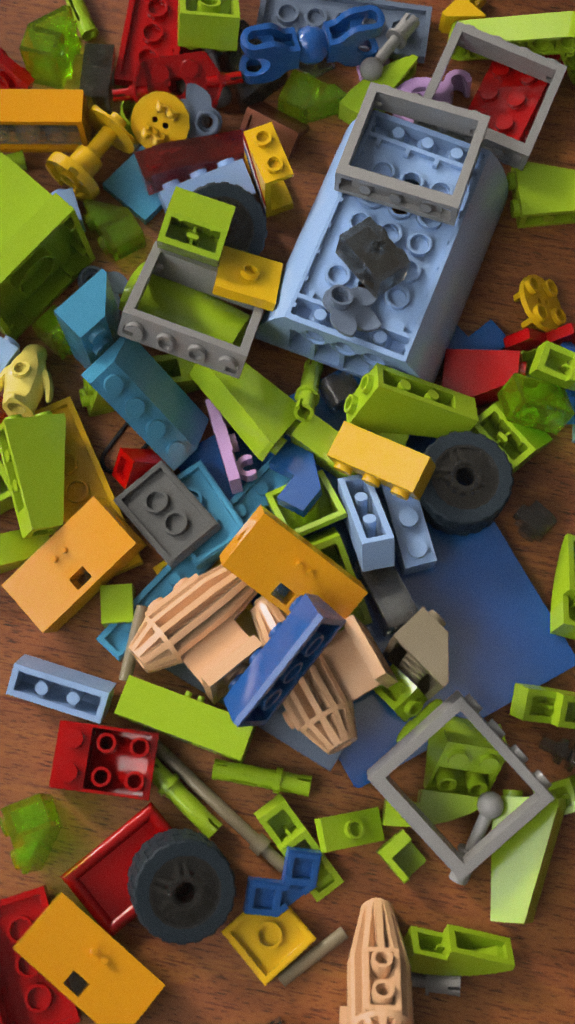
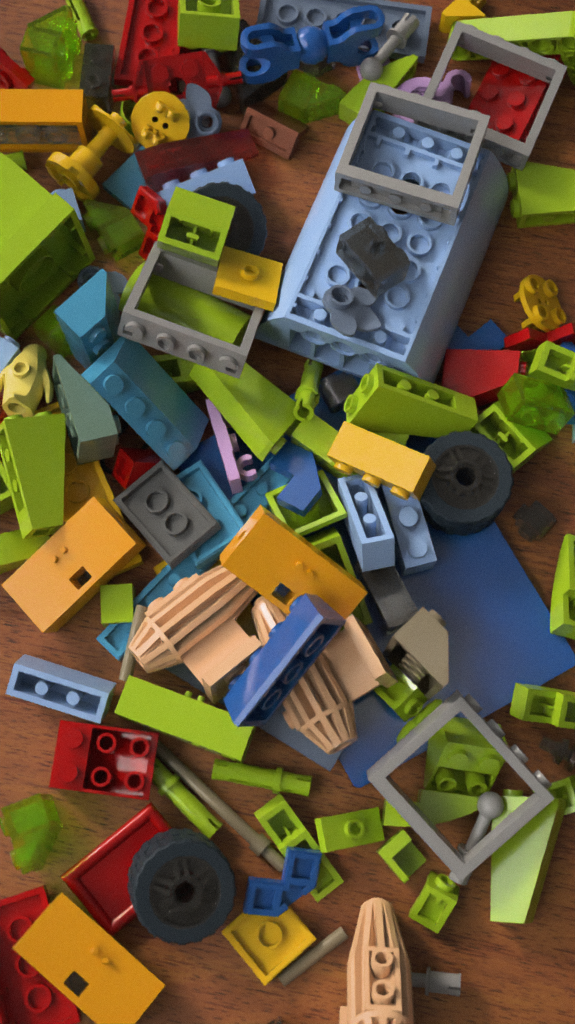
(88, 416): none -> sand green slope
(150, 210): none -> red tile
(268, 168): yellow panel -> none
(435, 901): none -> lime bracket
(457, 951): lime slope -> none

